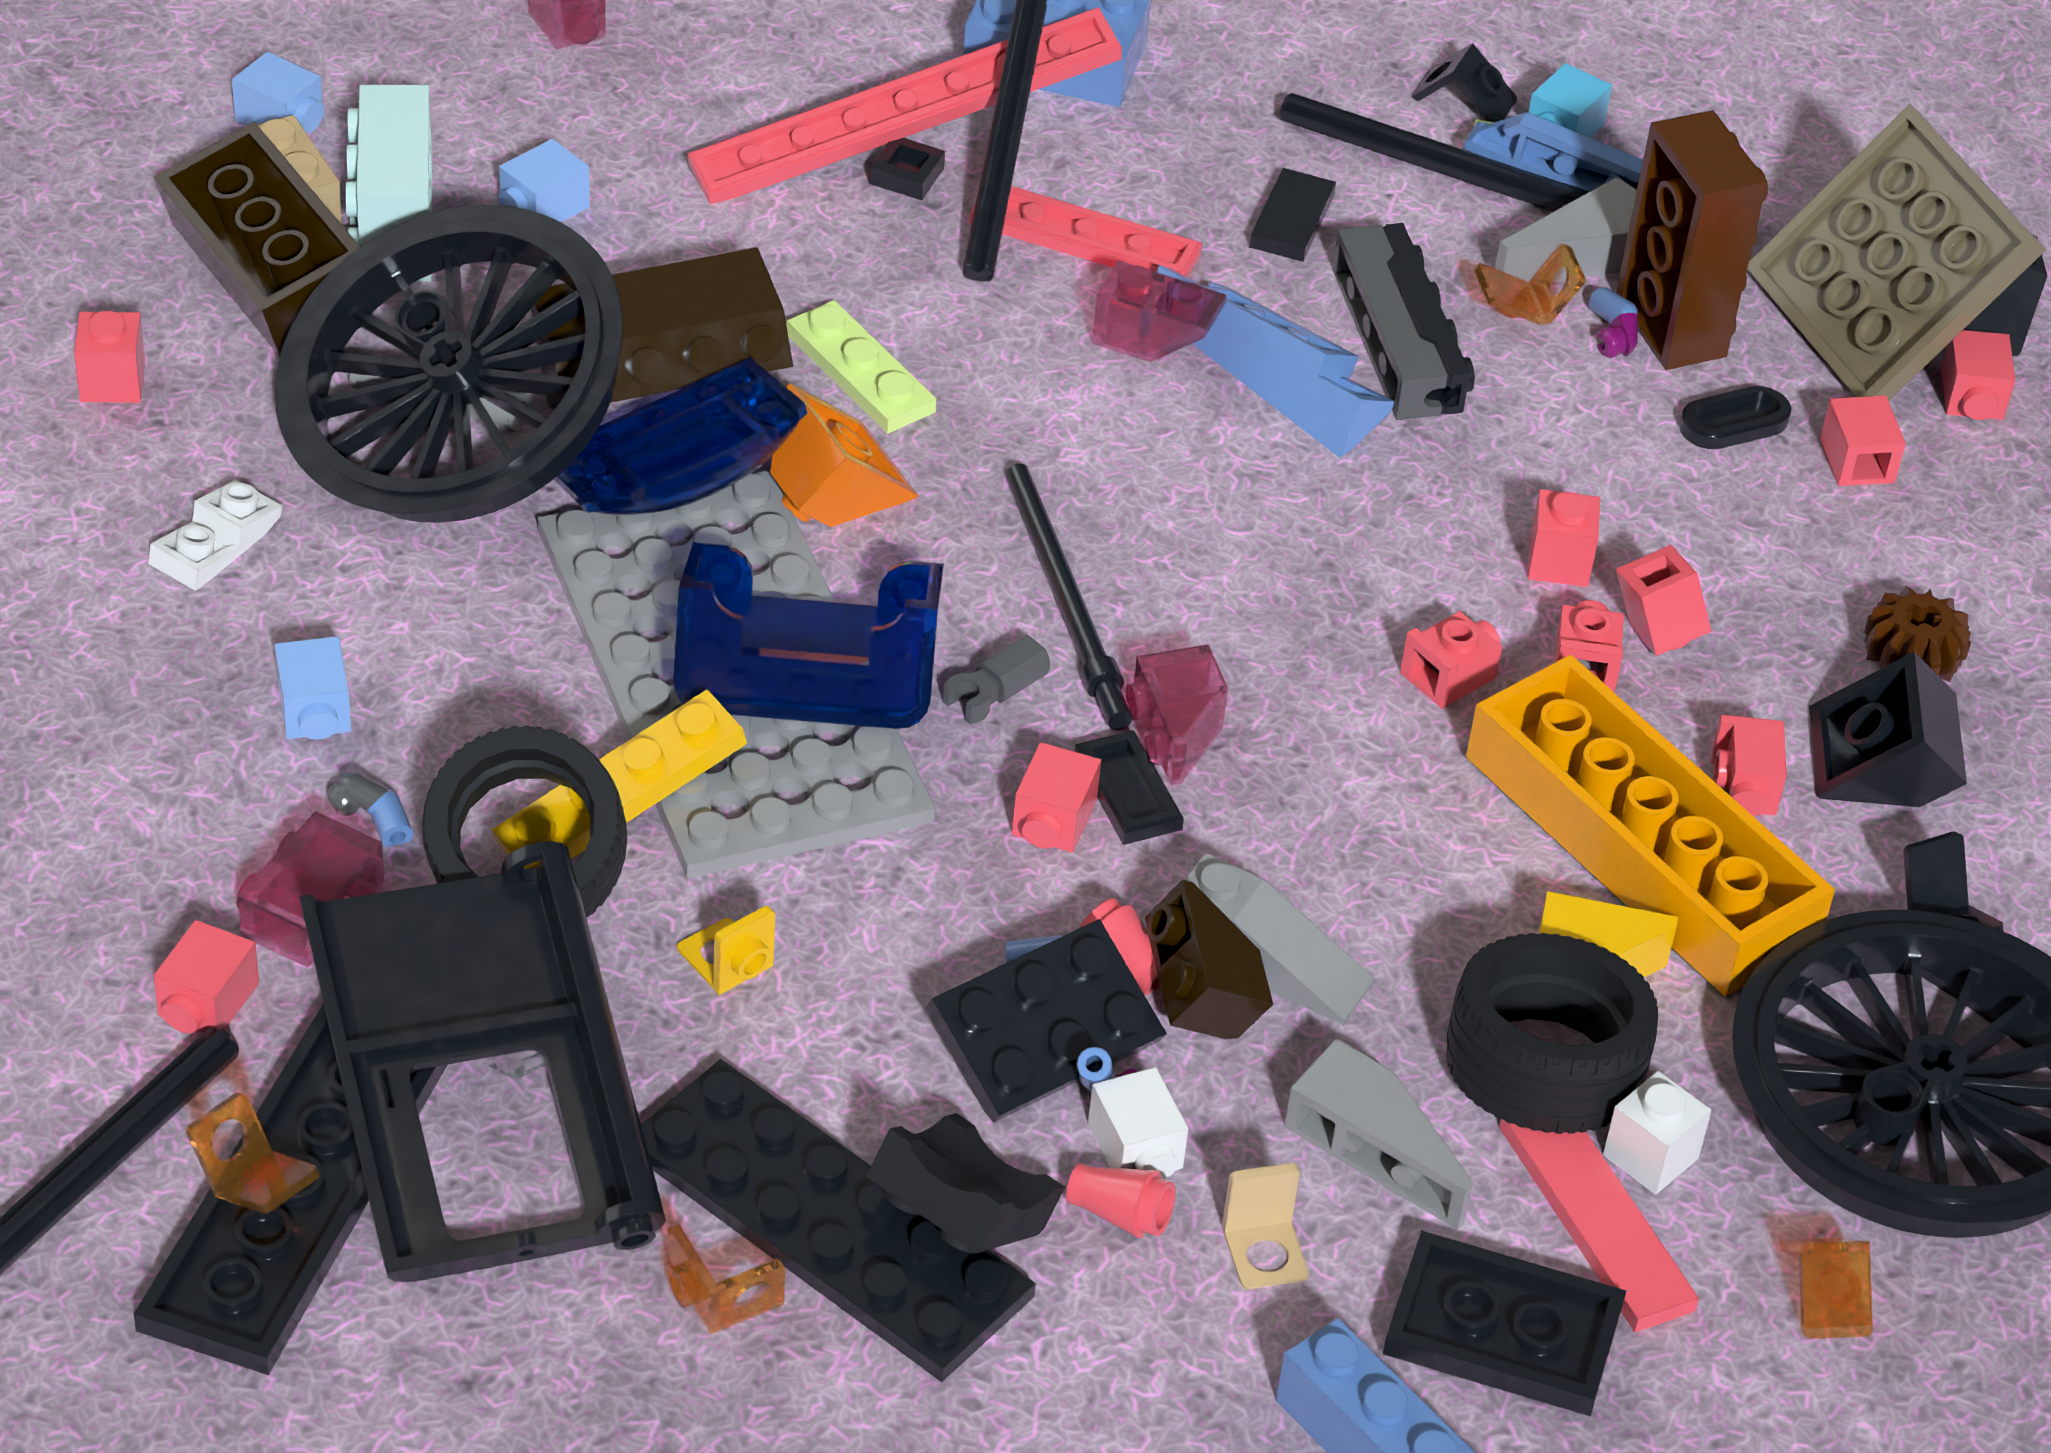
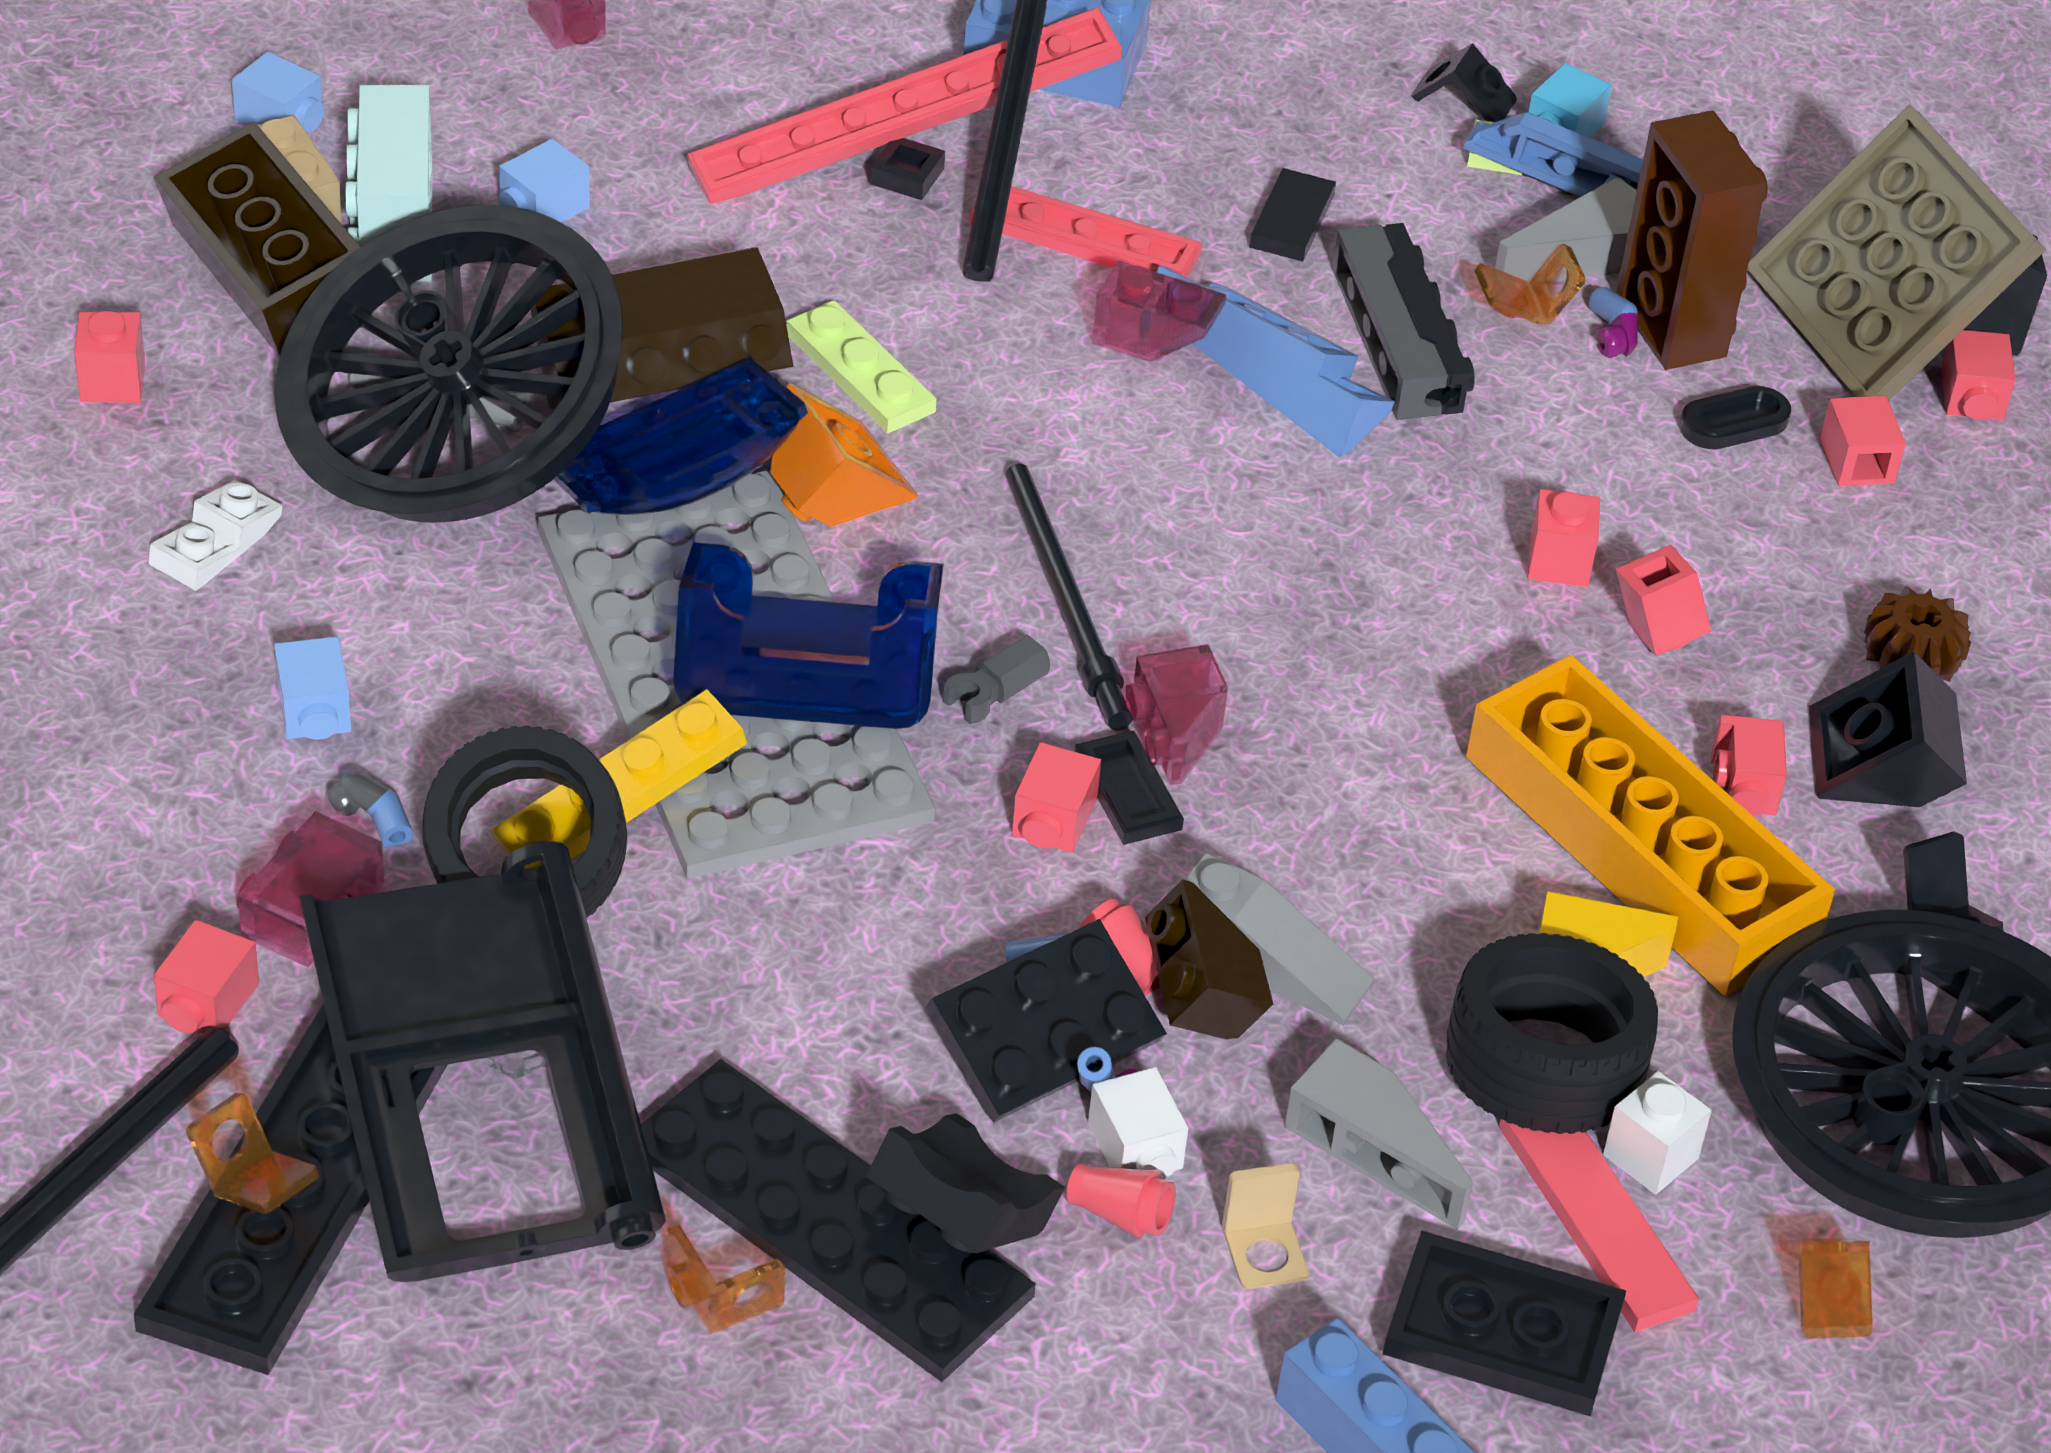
(740, 949): yellow bracket -> none
(1427, 153): black axle -> none
(1460, 650): coral brick -> none
(1592, 635): coral brick -> none

